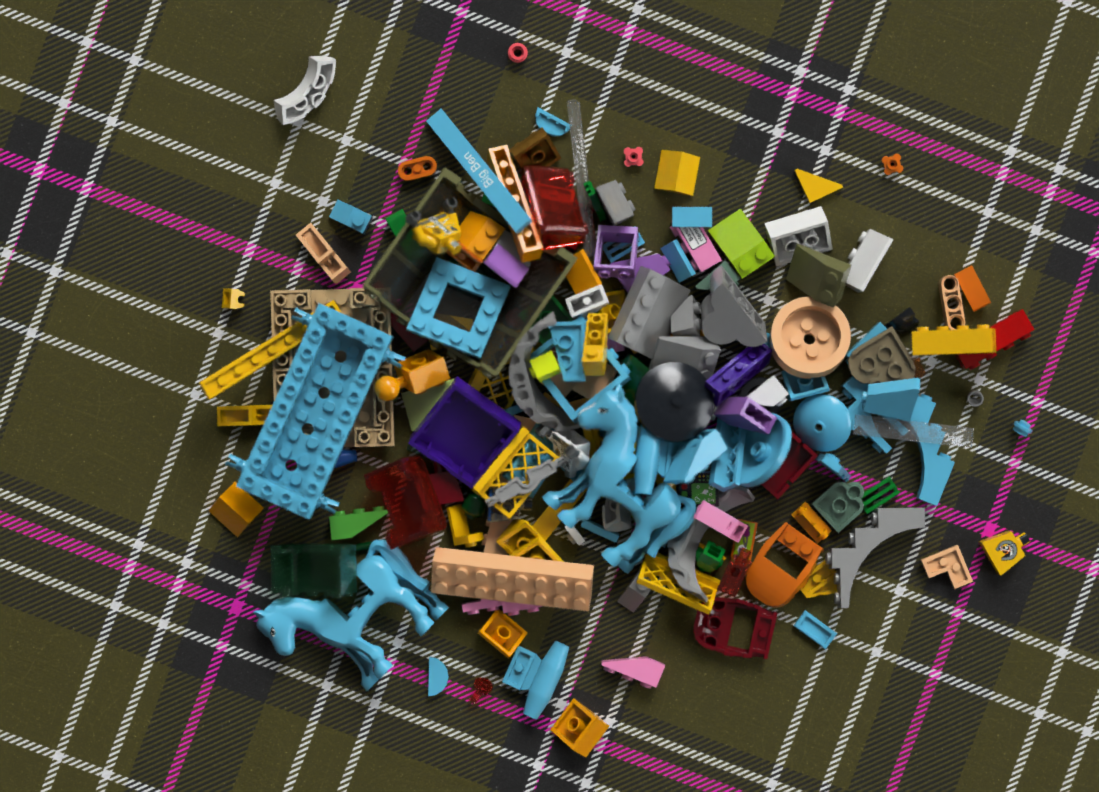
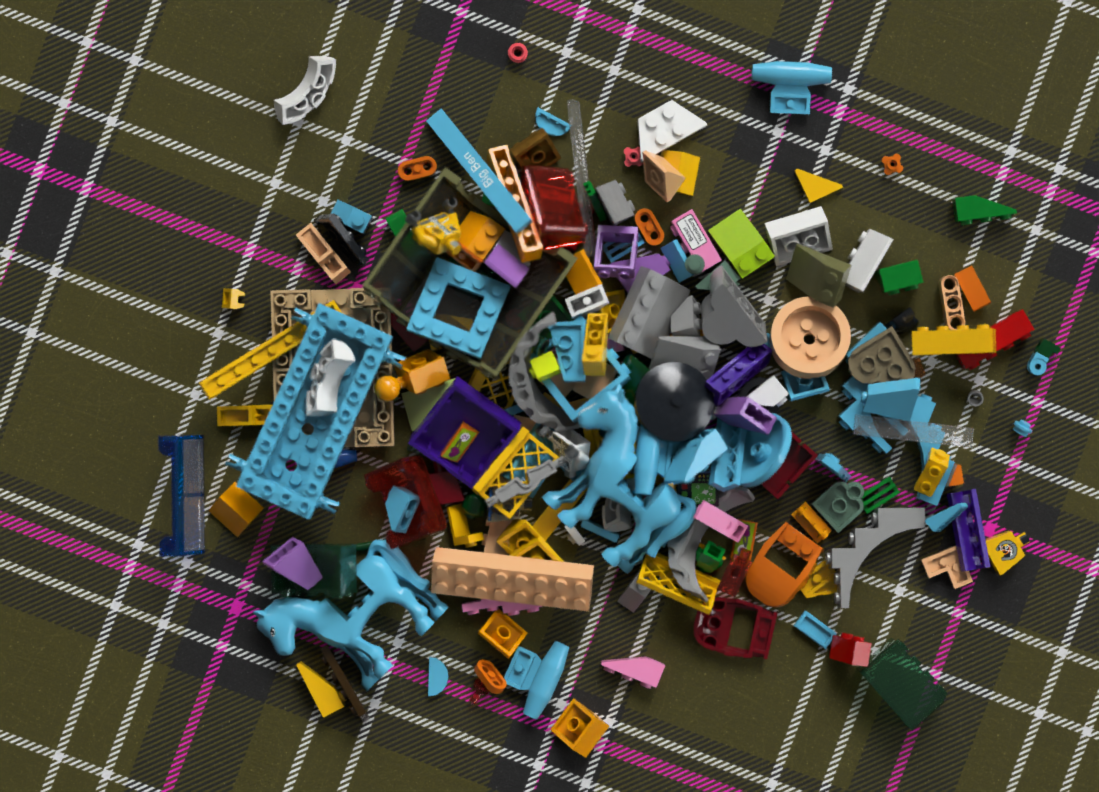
(187, 495): none -> windscreen
(295, 563): none -> medium lavender slope
(323, 692): none -> yellow slope
(326, 379): none -> white brick
(338, 232): none -> black wing
(347, 690): none -> dark brown wing
(349, 525): bright green slope -> none
(401, 508): none -> medium azure slope
(459, 442): none -> slope
(490, 676): none -> orange plate
(541, 346): none -> clear green tile
(648, 227): none -> orange plate
(661, 175): none -> light nougat slope
(666, 127): none -> white wing
(691, 216): medium azure tile -> none
(694, 264): none -> sand green plate
(791, 83): none -> medium azure plate
(827, 412): medium azure dish -> none
(850, 649): none -> red brick
(899, 276): none -> green slope
(903, 683): none -> clear green windscreen
(933, 472): none -> yellow bracket
(941, 520): none -> medium azure slope
(956, 476): none -> orange slope
(966, 531): none -> dark purple fence
(976, 207): none -> green slope
(1040, 356): none -> leg

